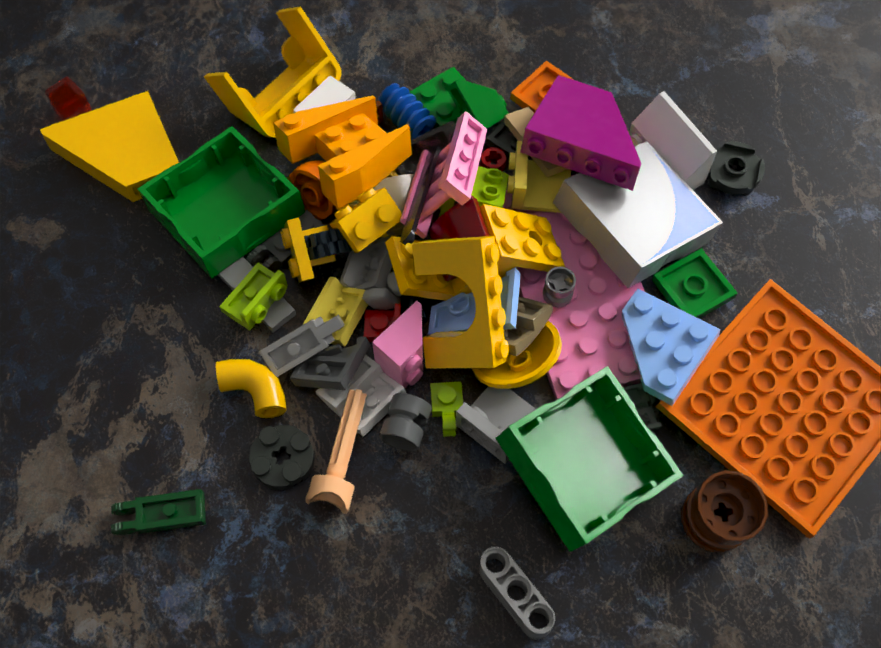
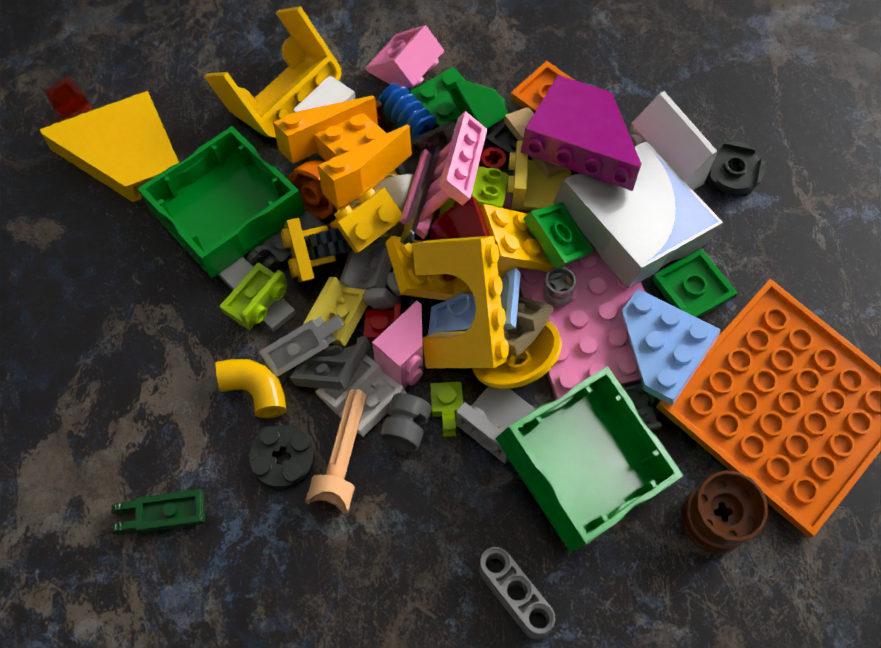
(406, 57): none -> bright pink slope
(558, 235): none -> green plate

